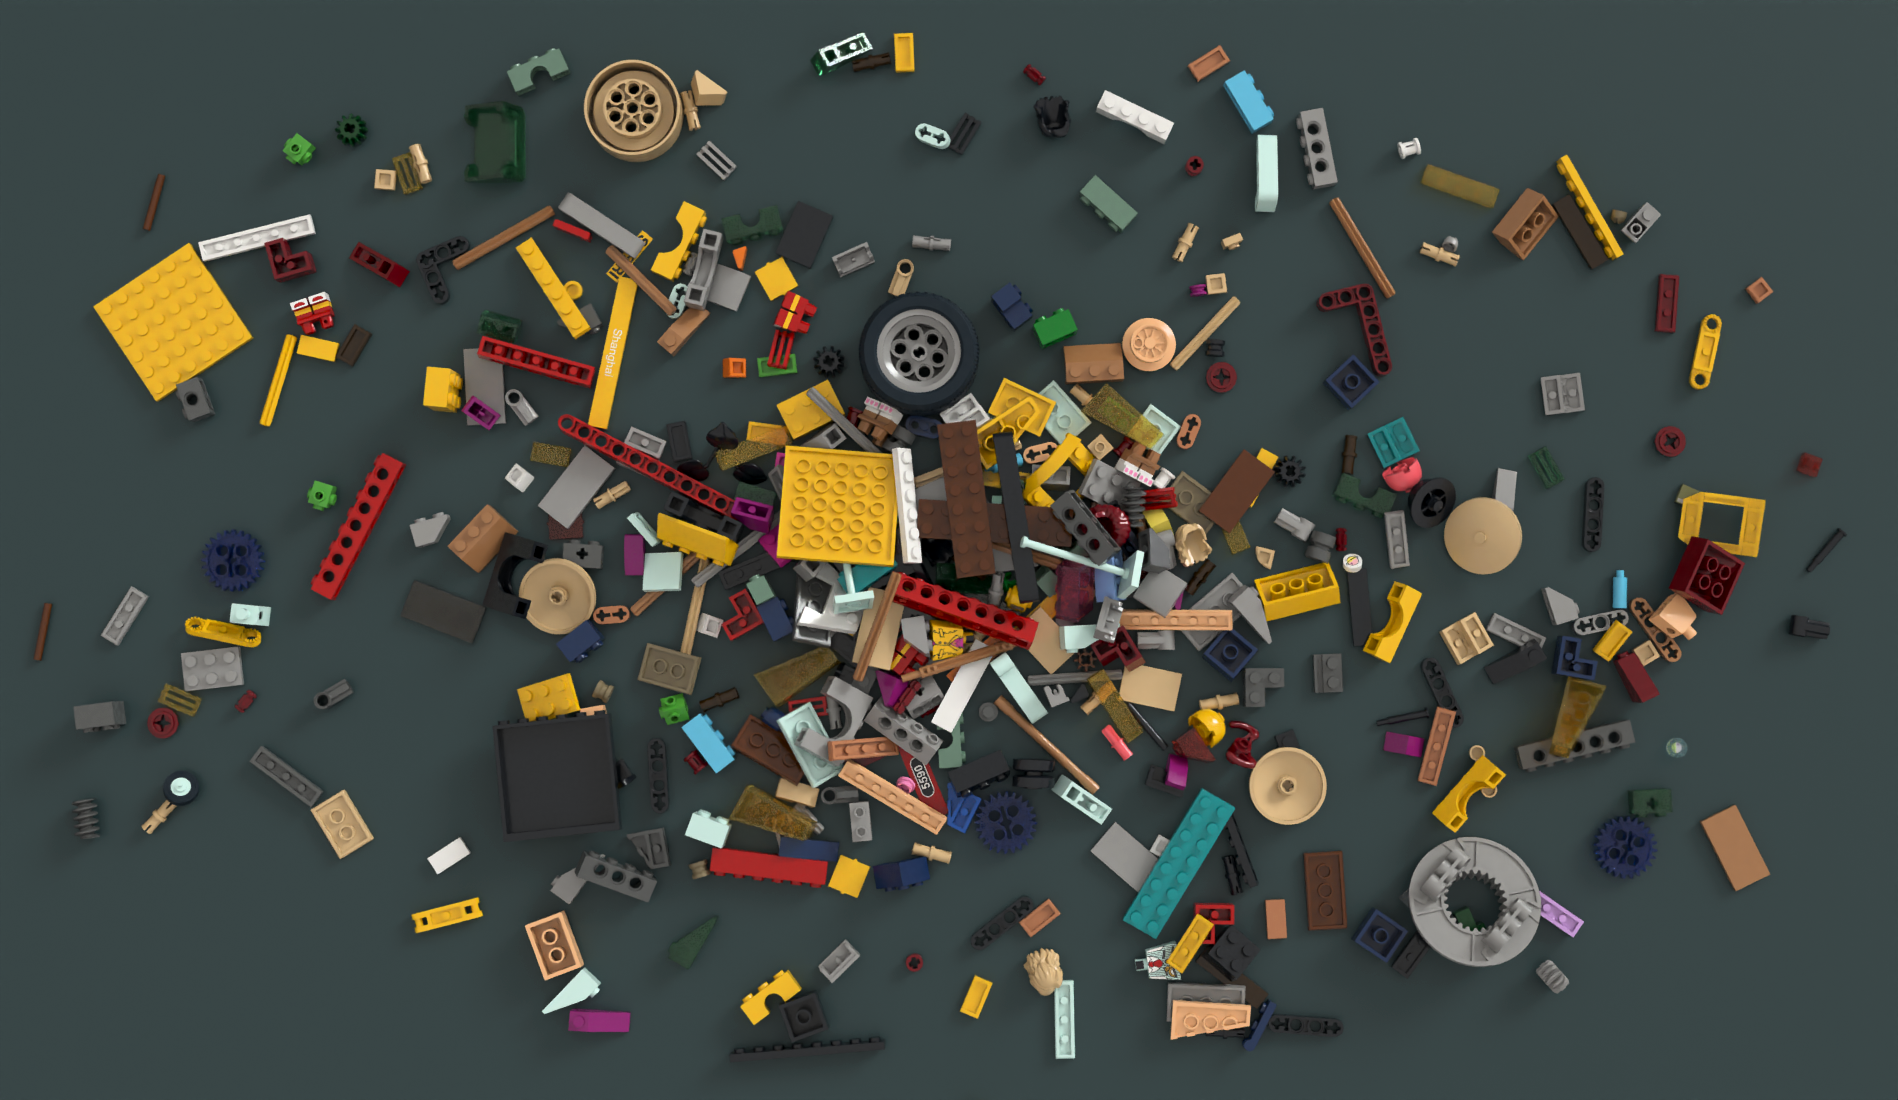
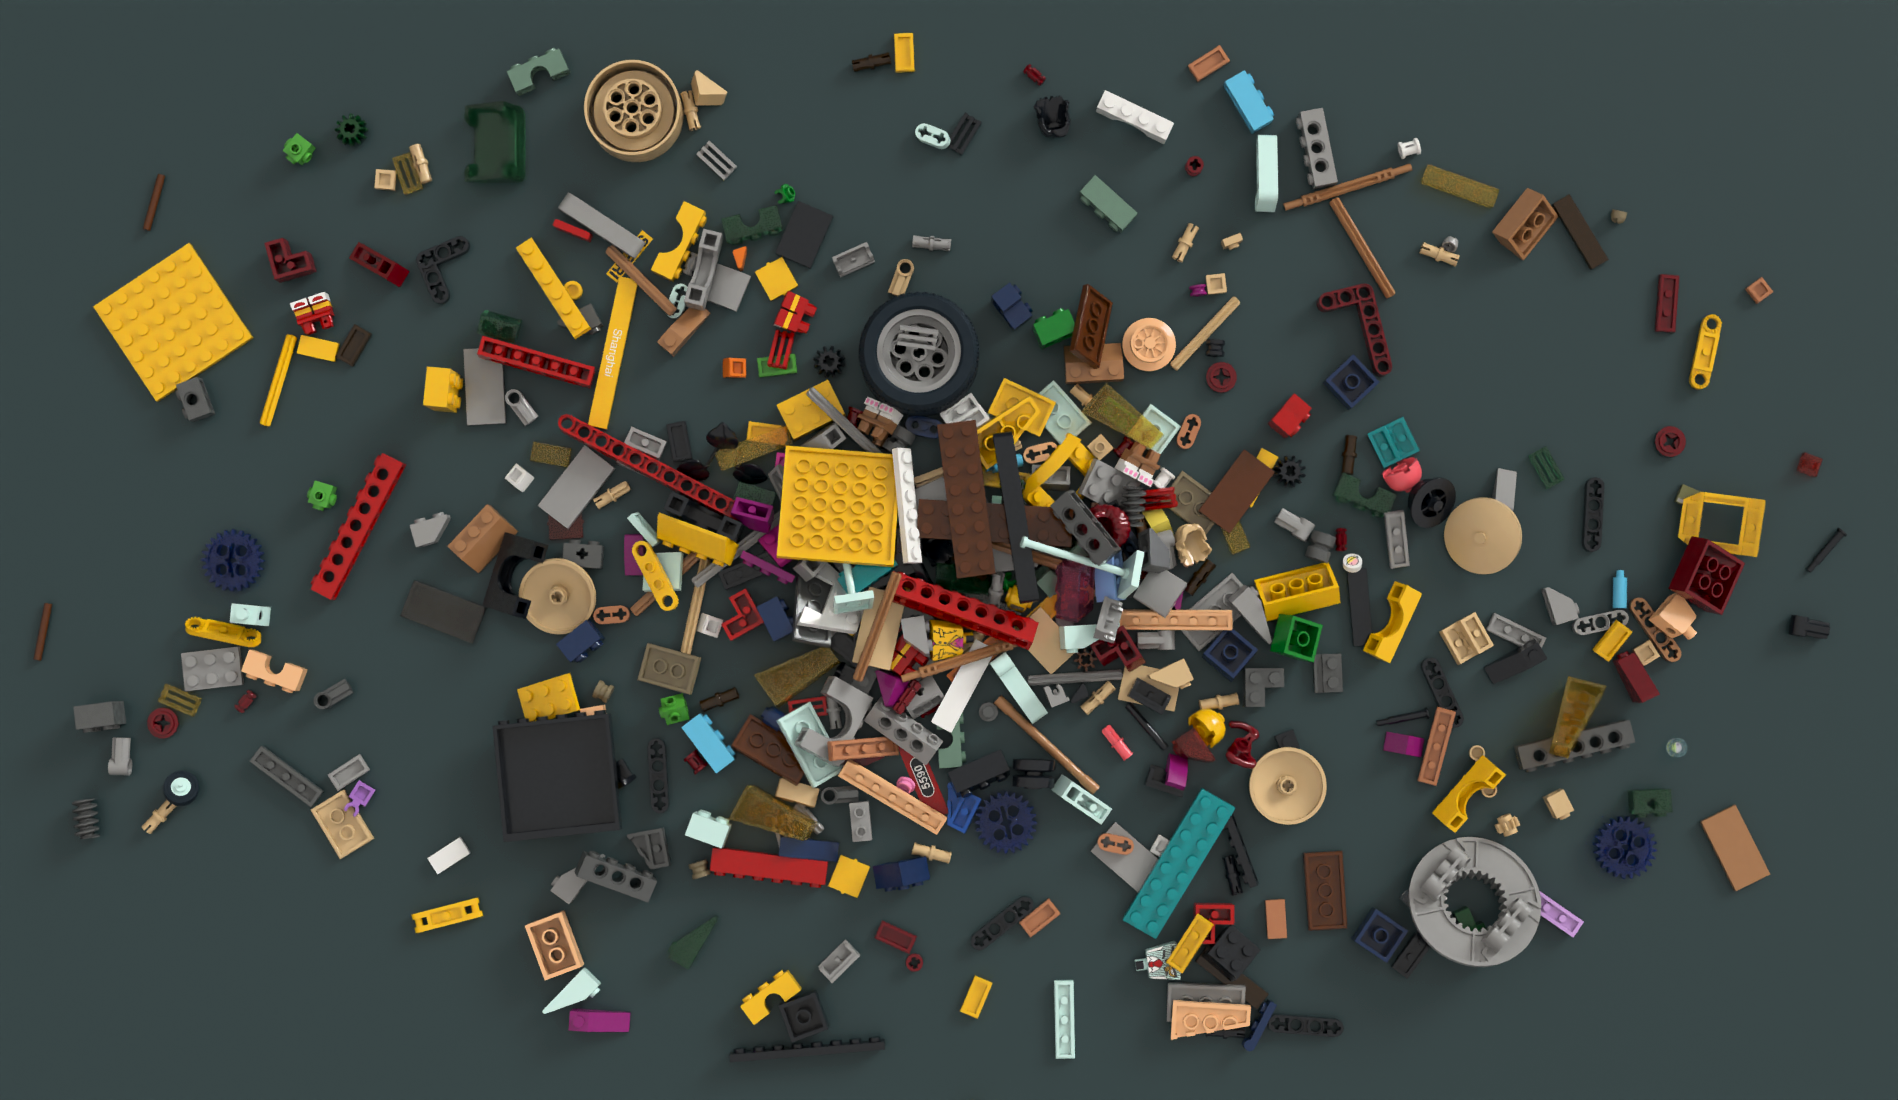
(120, 762): none -> light grey piece
(124, 616): light grey tile -> none
(256, 237): white plate -> none
(257, 666): none -> light nougat arch
(348, 772): none -> light grey tile
(360, 795): none -> medium lavender plate
(480, 412): magenta slope -> none
(503, 237): medium nougat axle -> none
(655, 575): none -> yellow plate
(761, 589): sand green arch -> none
(766, 567): none -> magenta plate
(787, 192): none -> green plate
(840, 53): clear green slope -> none
(895, 937): none -> dark red tile
(933, 339): none -> light grey tile
(1044, 971): tan hair -> none
(1091, 326): none -> reddish brown tile
(1114, 705): clear yellow tile -> none
(1116, 839): none -> nougat beam
(1149, 696): none -> black hinge
(1174, 675): none -> tan slope
(1264, 556): tan tile -> none
(1289, 417): none -> red brick
(1296, 638): none -> green brick
(1346, 187): none -> medium nougat axle
(1507, 824): none -> tan gear
(1552, 976): light grey gear -> none
(1558, 804): none -> tan brick
(1562, 394): light grey slope -> none
(1567, 660): dark blue brick -> none
(1586, 202): yellow plate -> none
(1640, 222): light grey slope -> none

